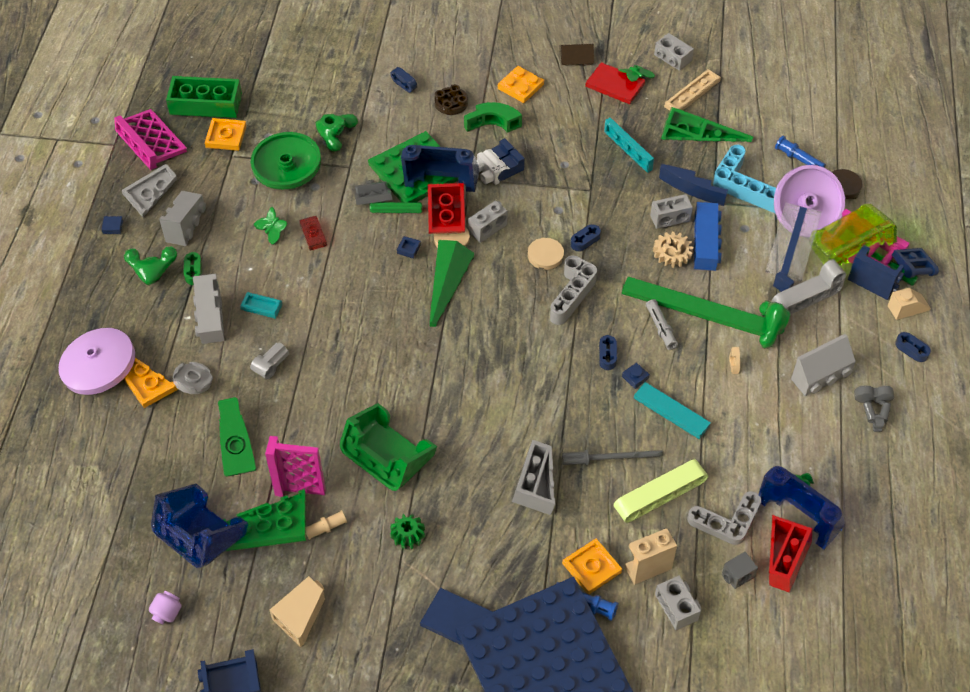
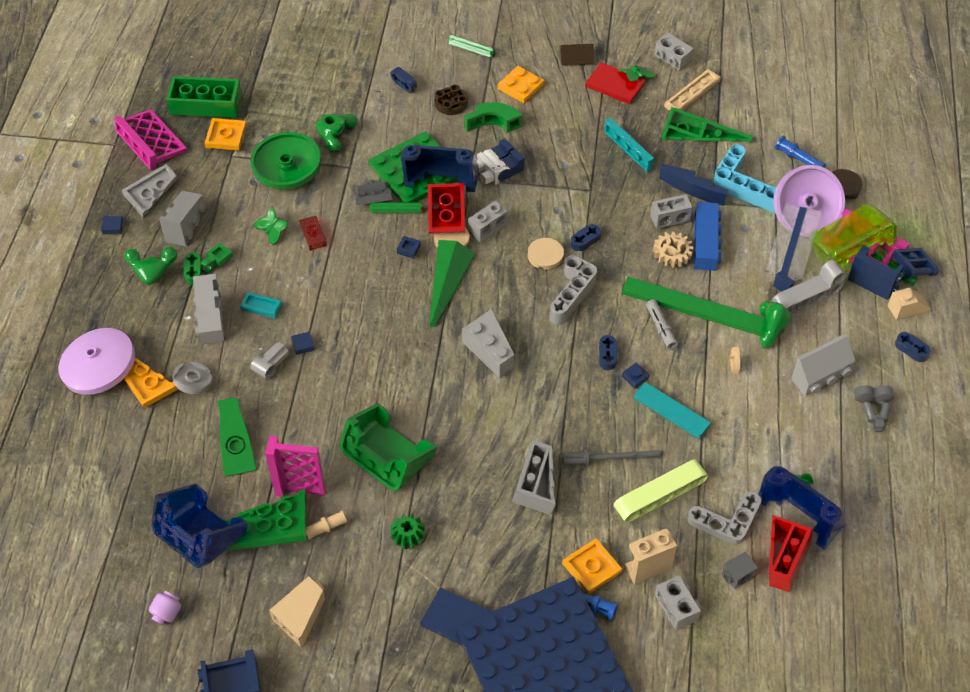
(216, 256): none -> green plate
(302, 343): none -> dark blue tile
(471, 46): none -> axle
(489, 343): none -> light grey wedge

